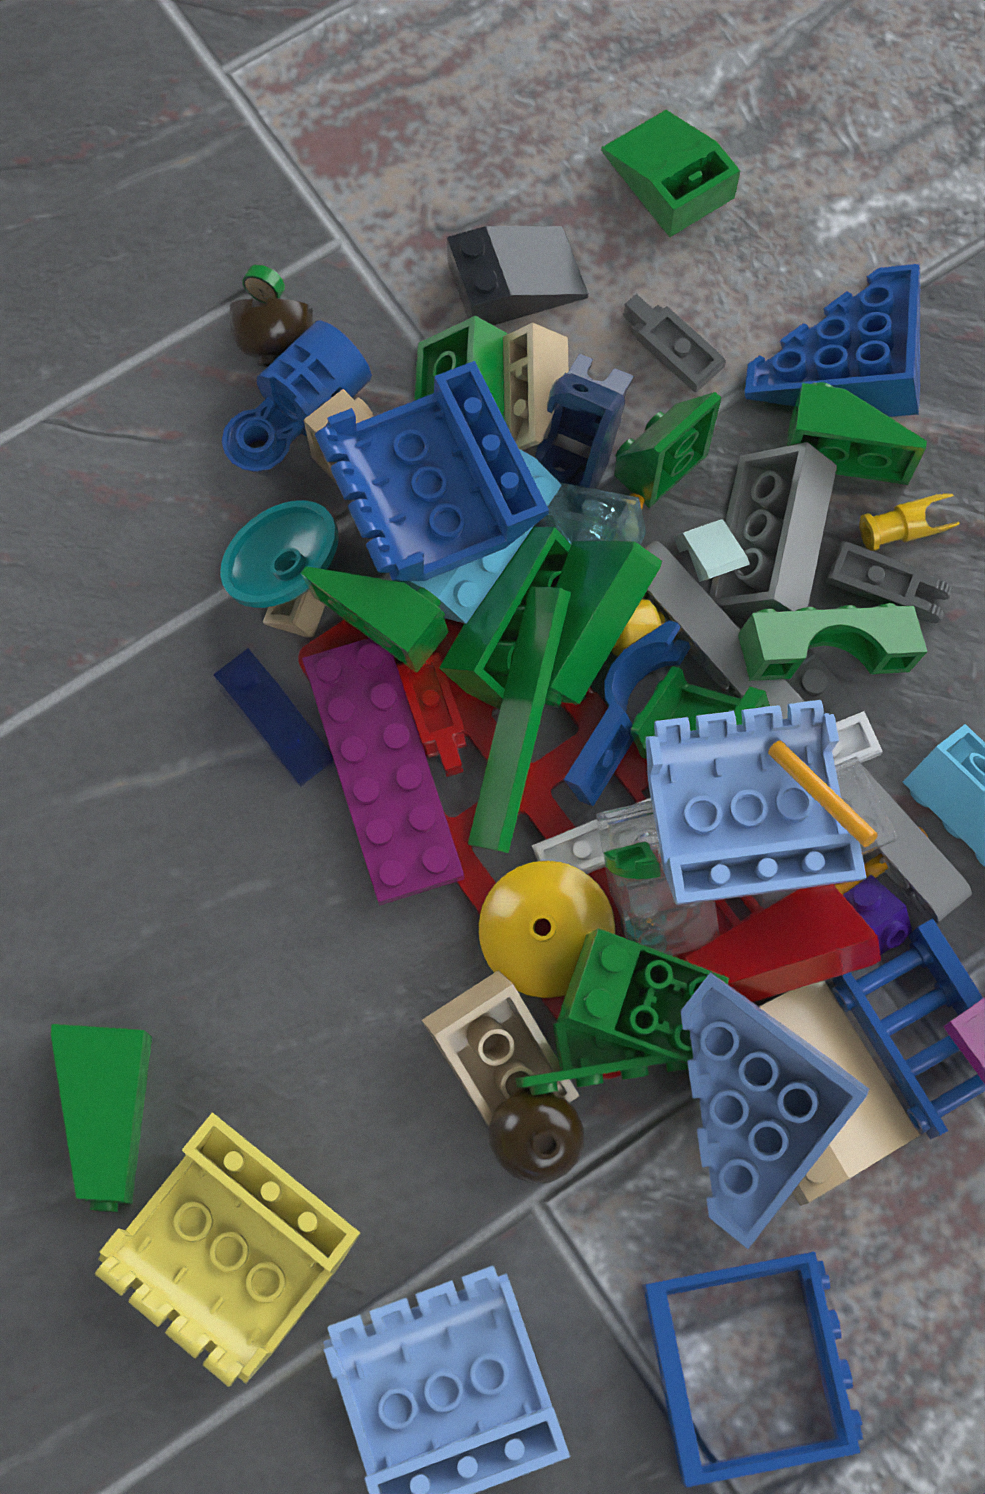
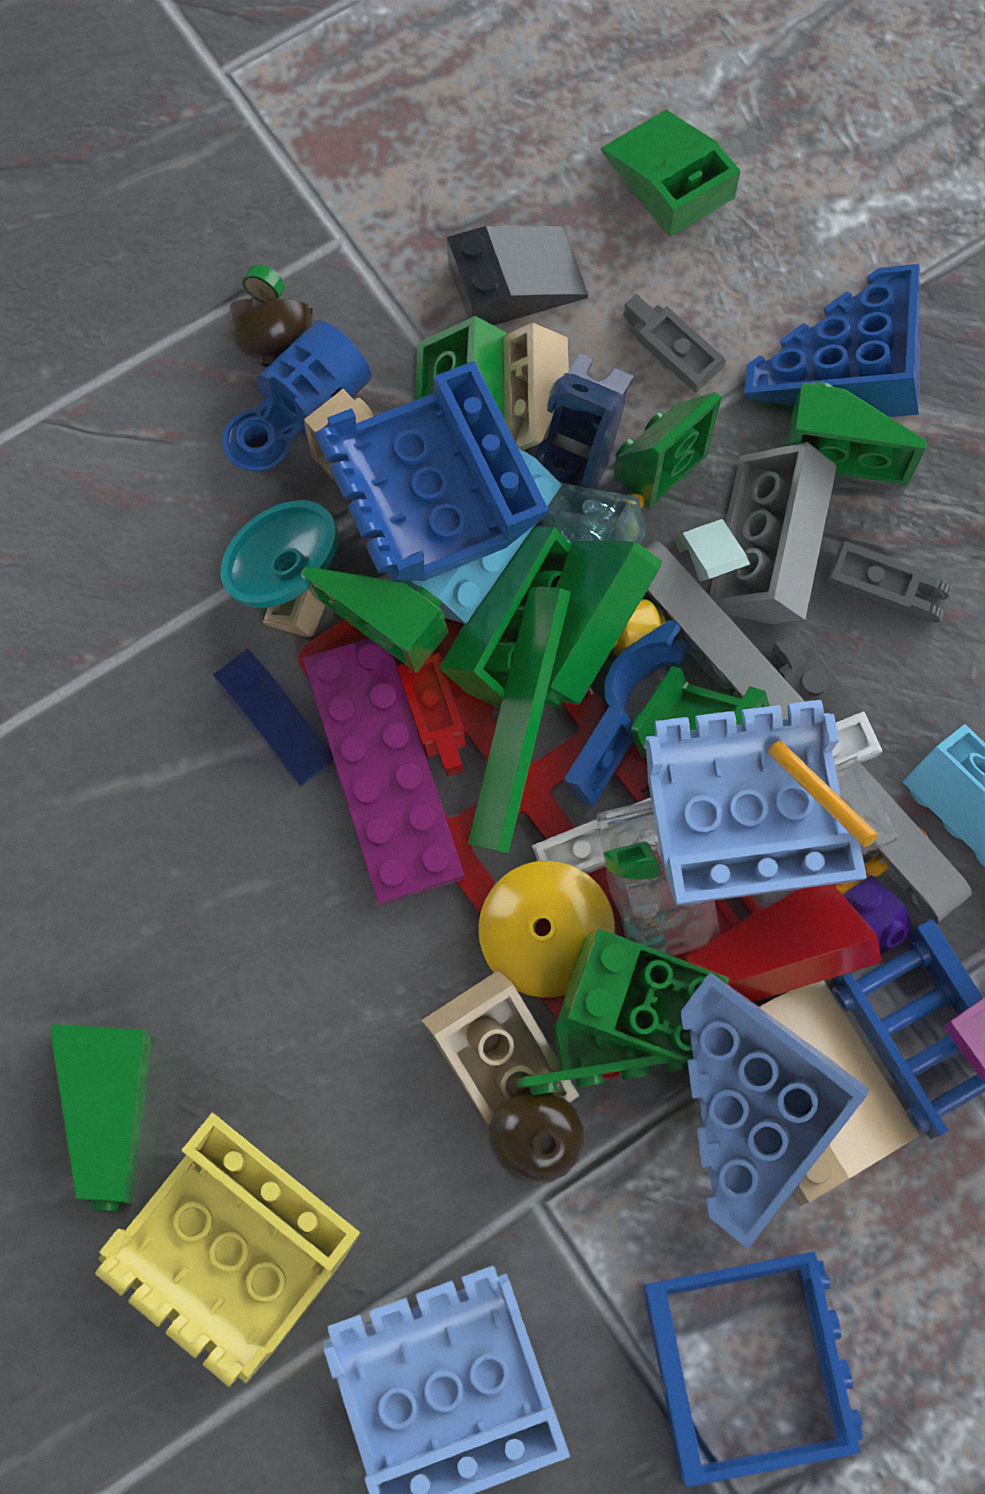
(879, 637): arch -> none
(904, 523): yellow piece -> none

